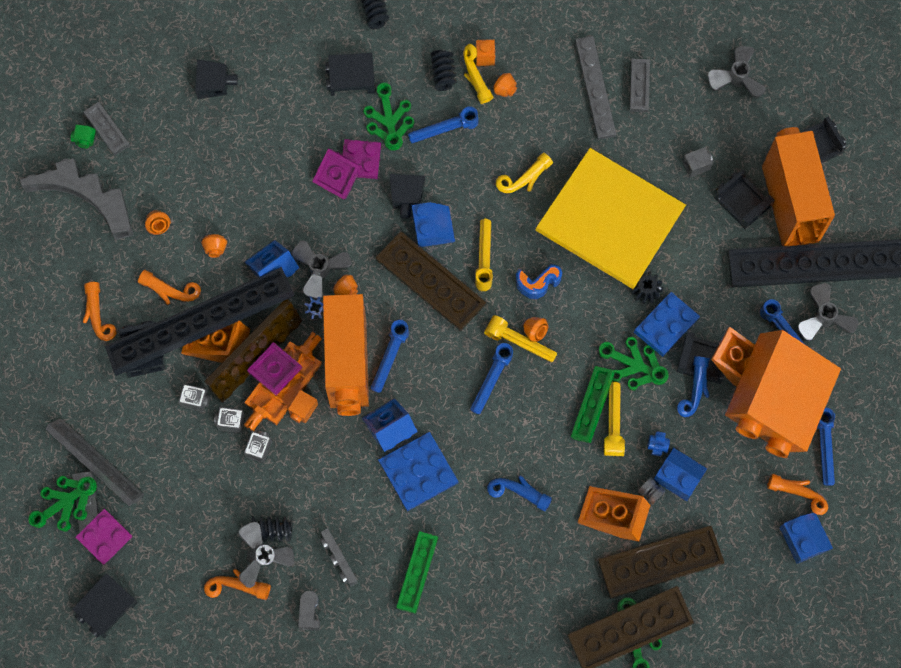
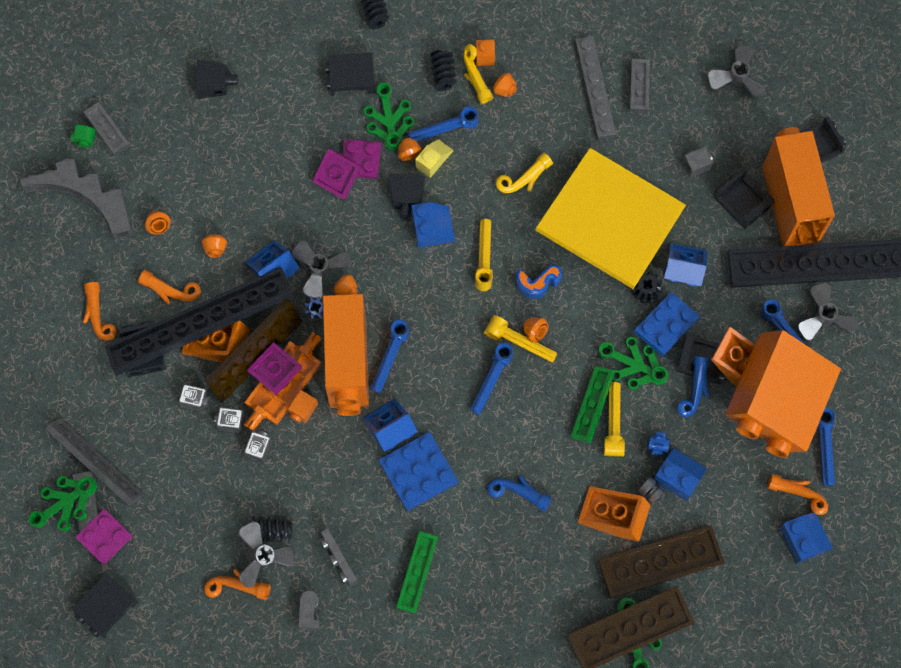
(409, 149): none -> orange cone
(430, 281): dark brown plate -> none
(432, 157): none -> light yellow slope
(686, 265): none -> slope

